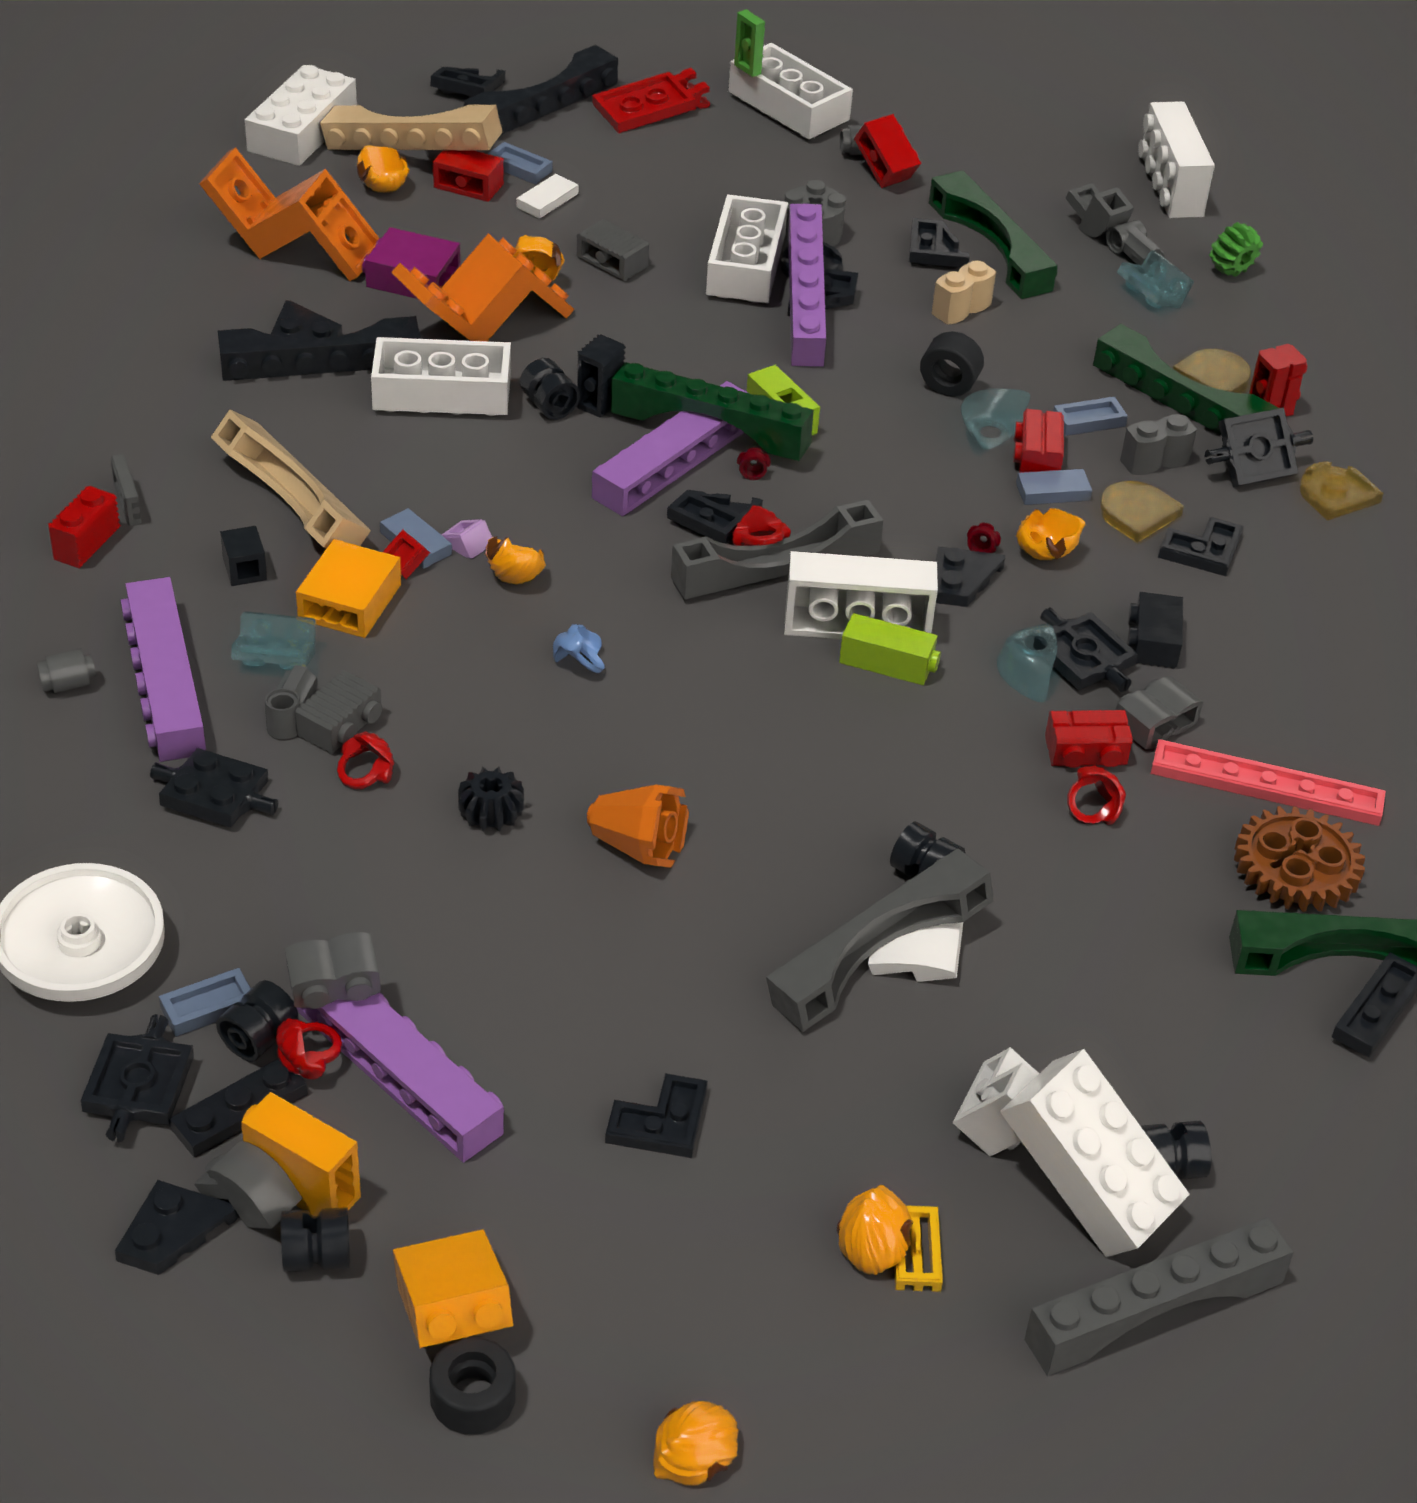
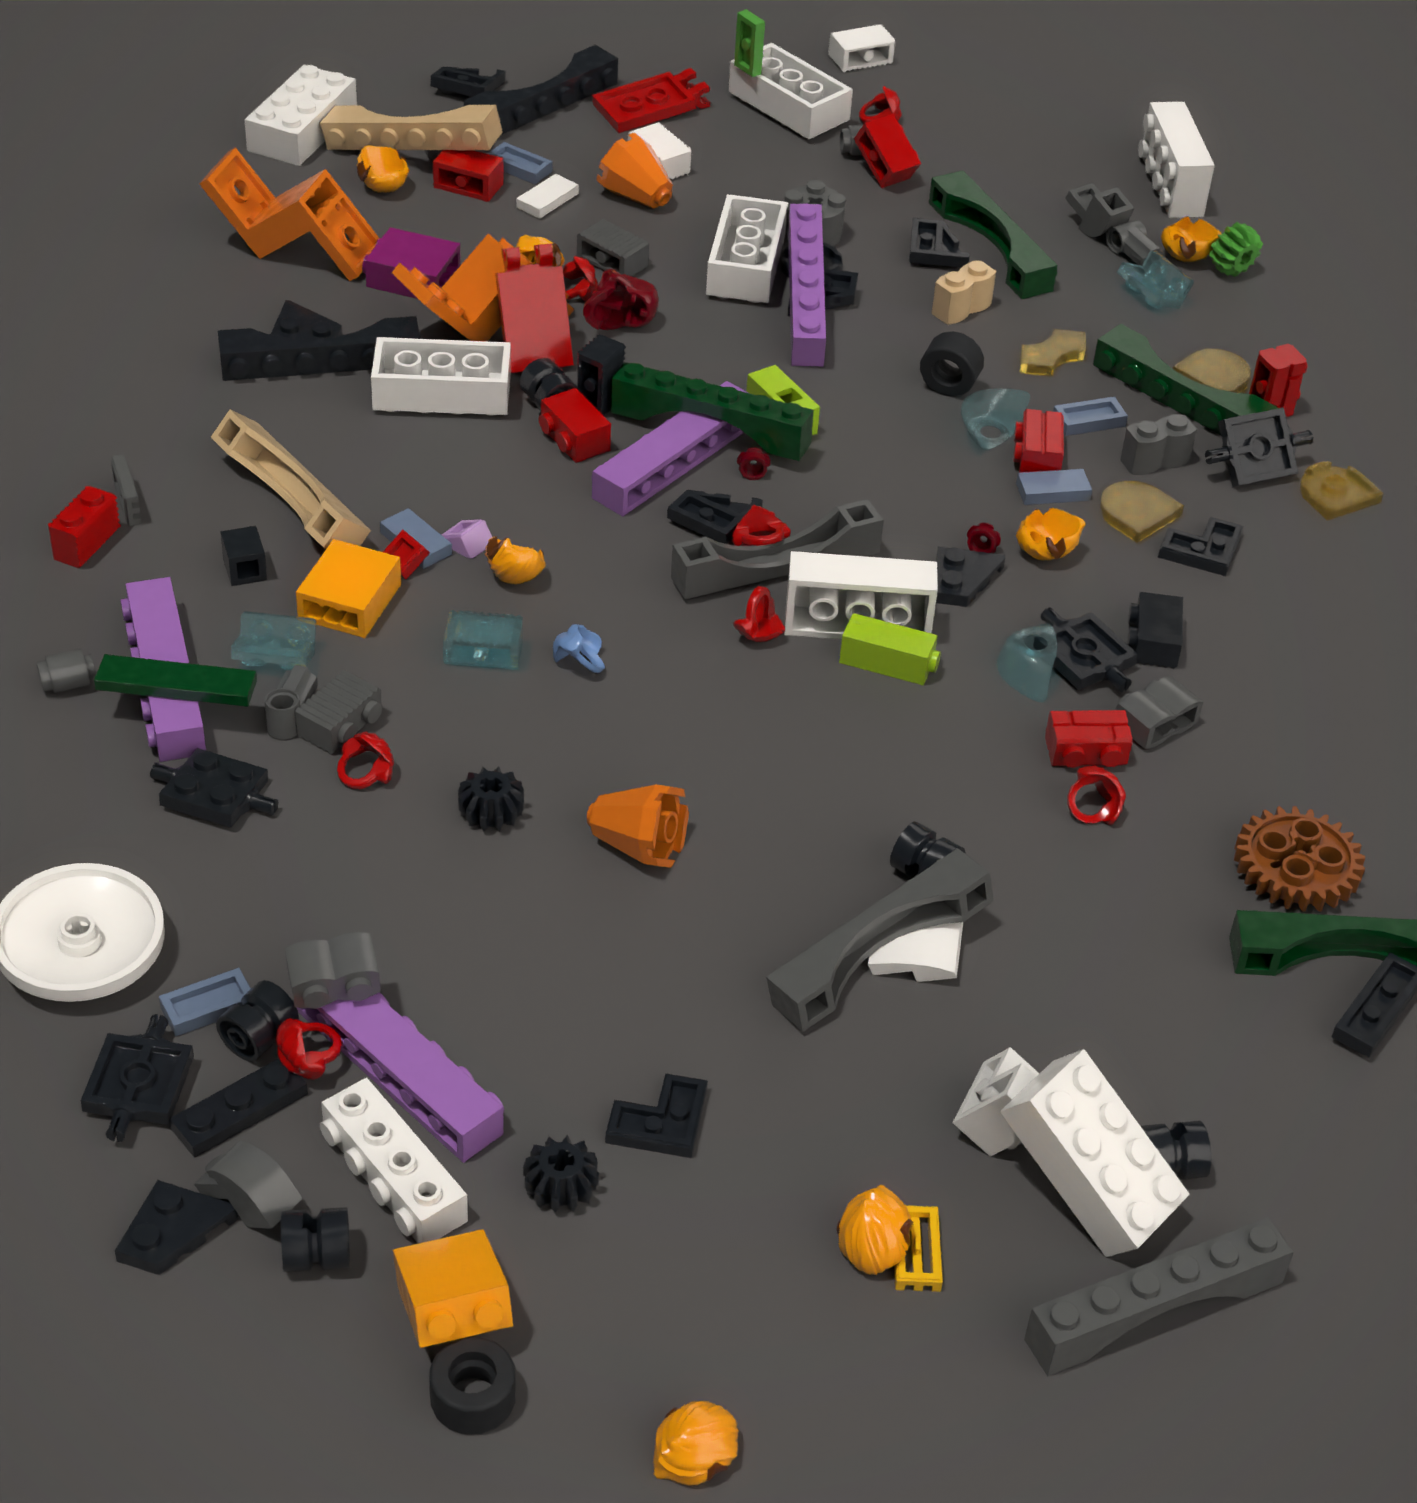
(175, 680): none -> dark green tile
(310, 1152): light orange brick -> none
(393, 1162): none -> white brick
(483, 639): none -> clear light blue brick
(534, 309): none -> red tile
(561, 1173): none -> black gear
(575, 425): none -> red brick
(581, 268): none -> red piece
(621, 302): none -> dark red head
(635, 173): none -> orange cone
(670, 151): none -> white brick
(761, 620): none -> red piece
(861, 47): none -> white brick
(884, 101): none -> red piece
(1059, 349): none -> clear yellow tile
(1189, 240): none -> light orange hair
(1268, 782): coral tile -> none

